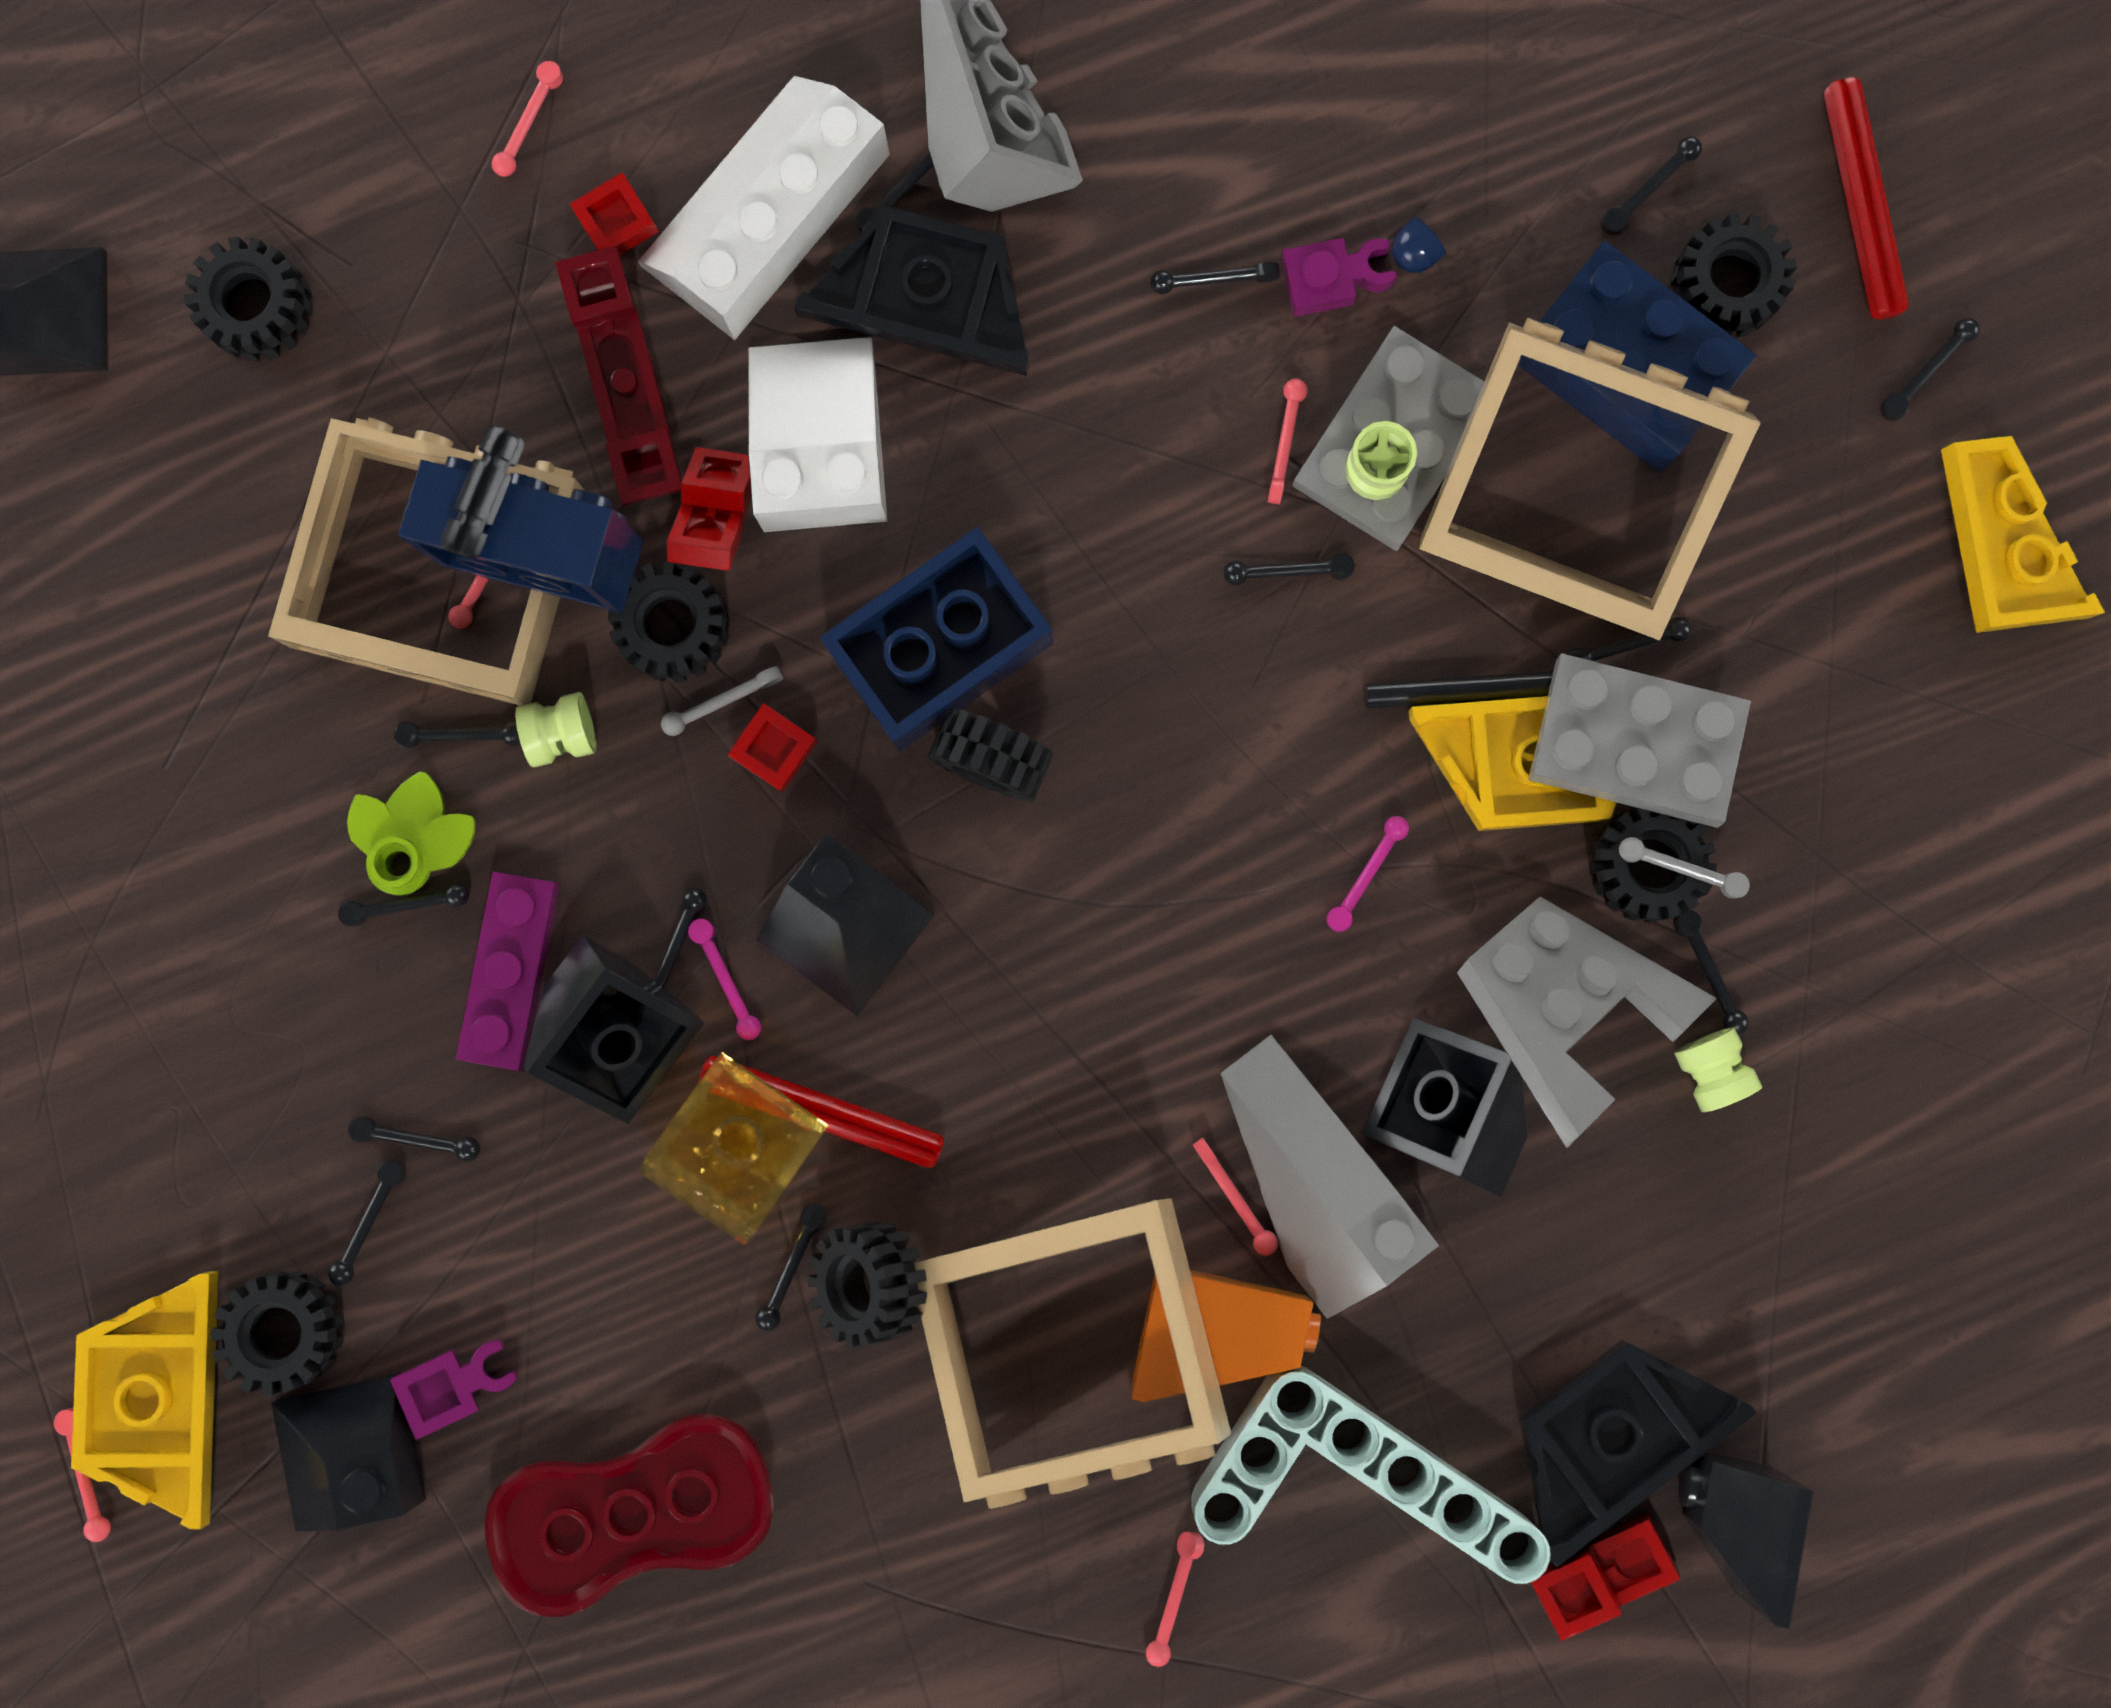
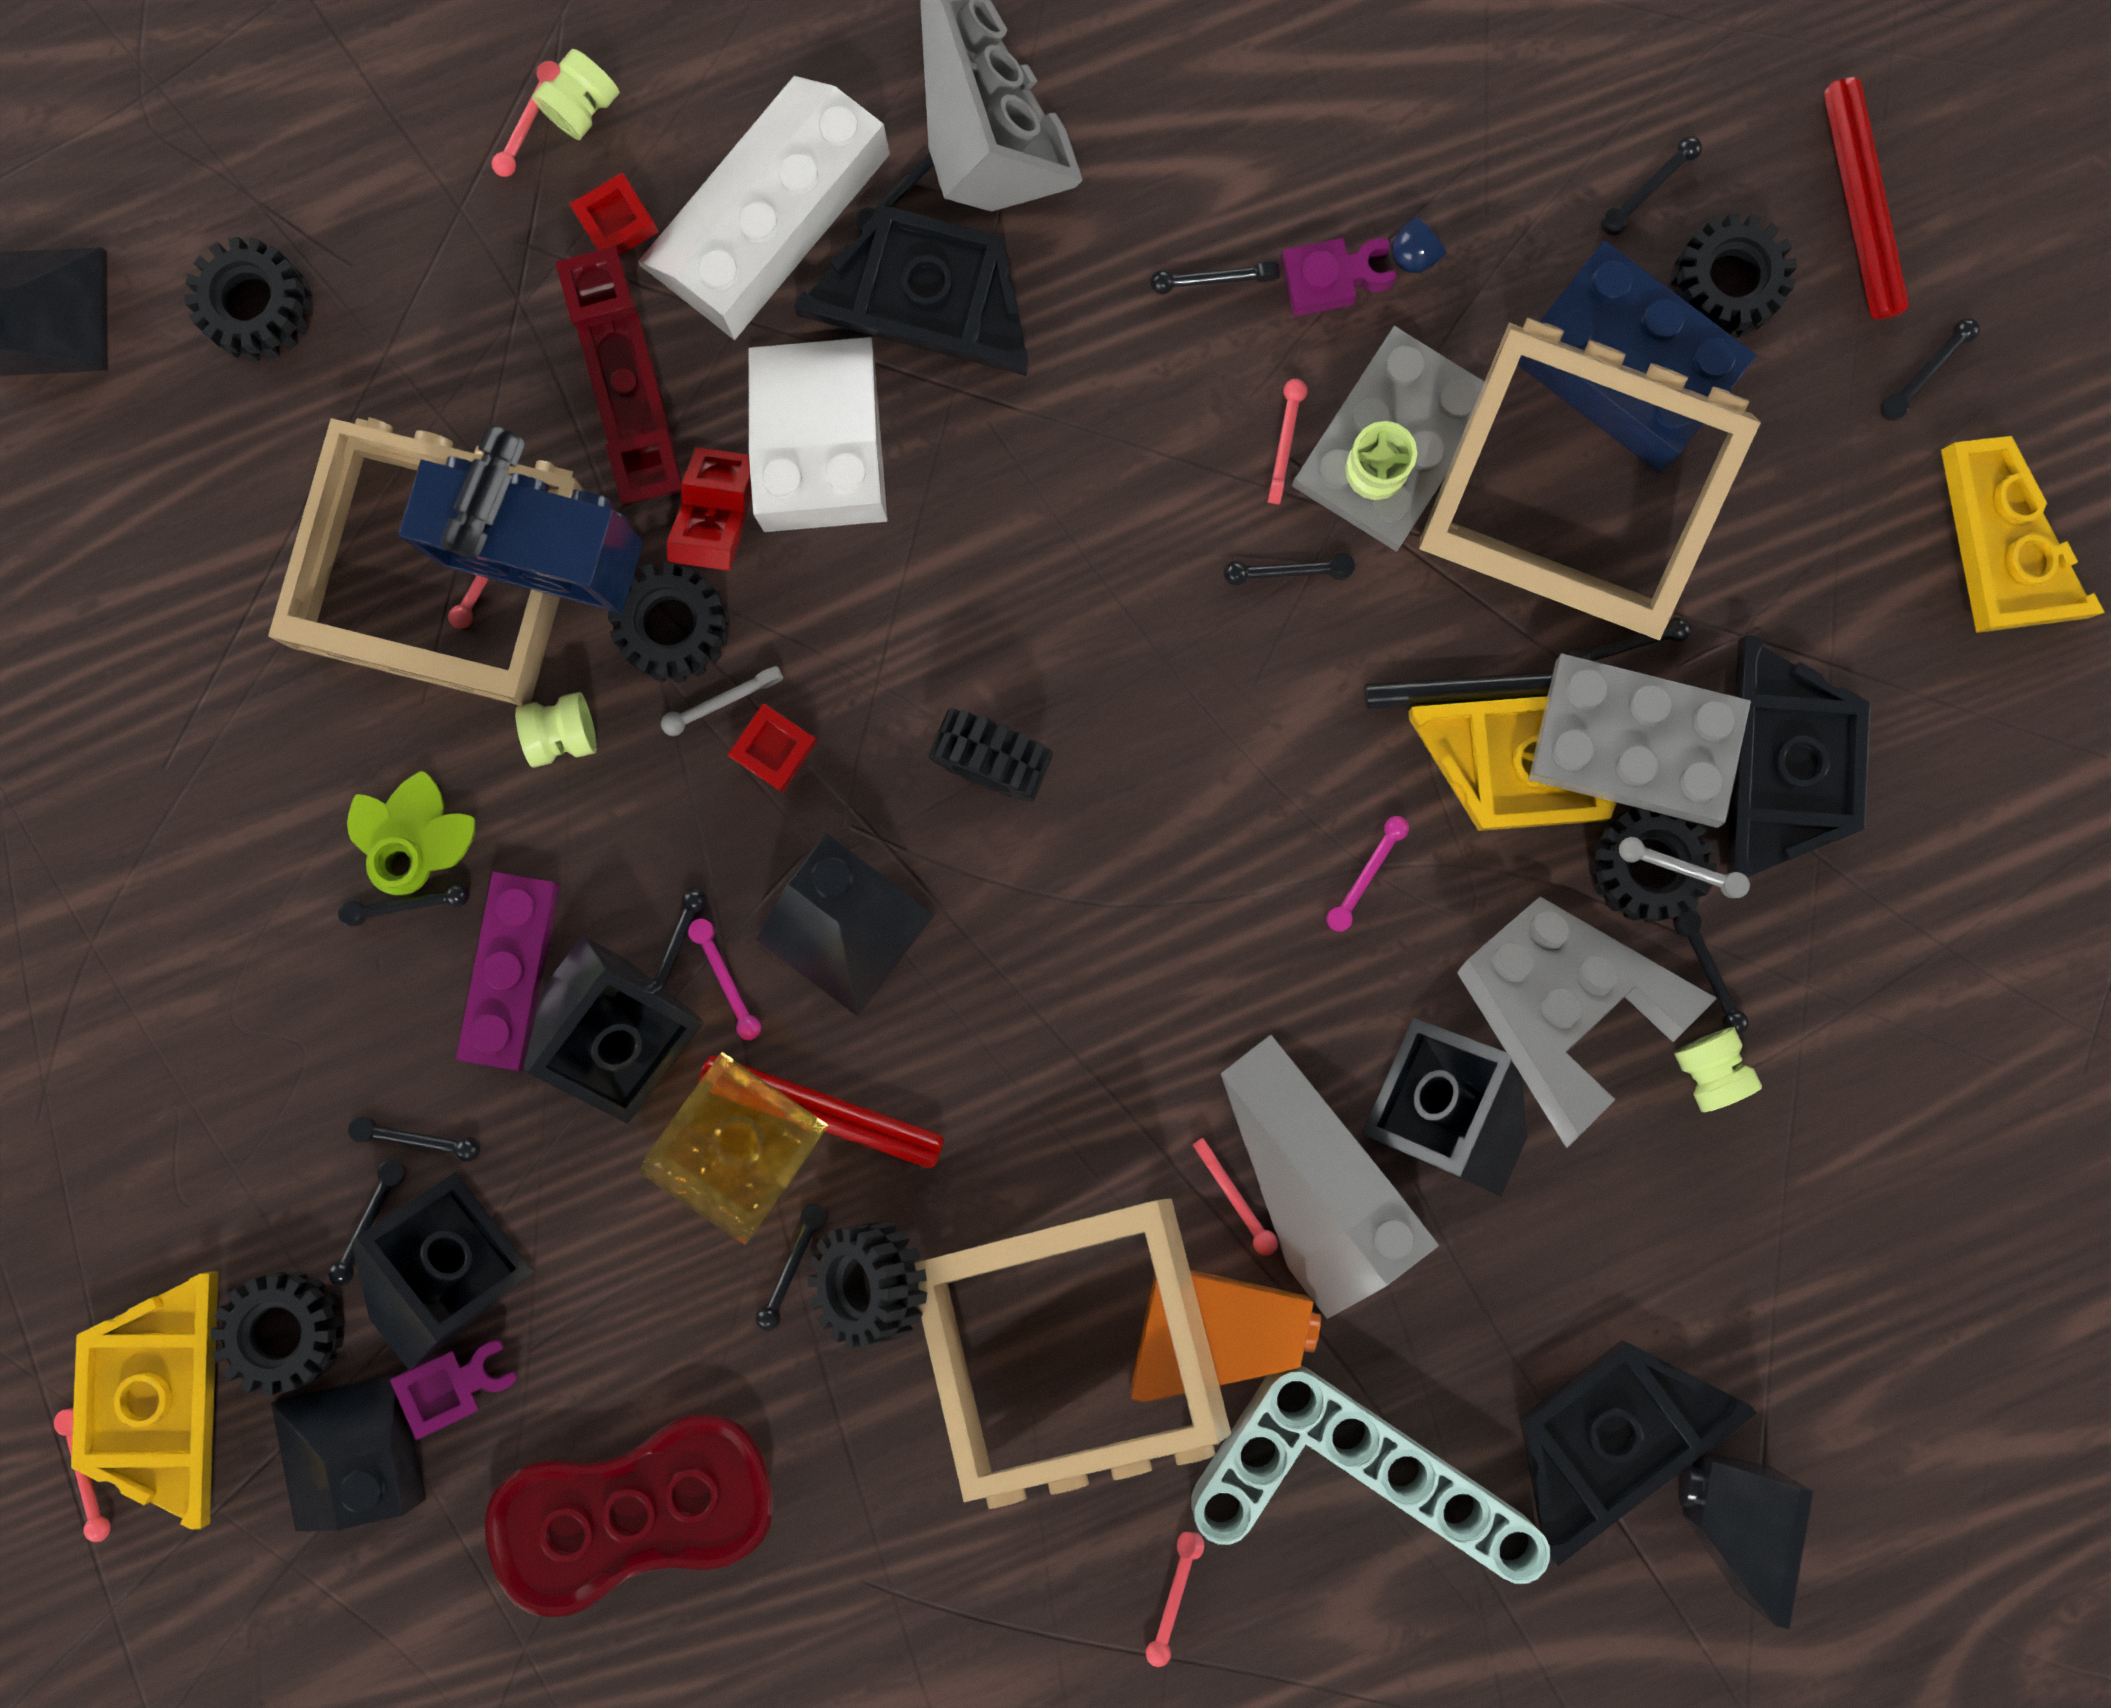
(411, 735): black hinge -> none
(434, 1269): none -> black slope
(575, 94): none -> yellowish green wheel
(938, 639): dark blue brick -> none
(1605, 1575): red slope -> none
(1798, 762): none -> black wing

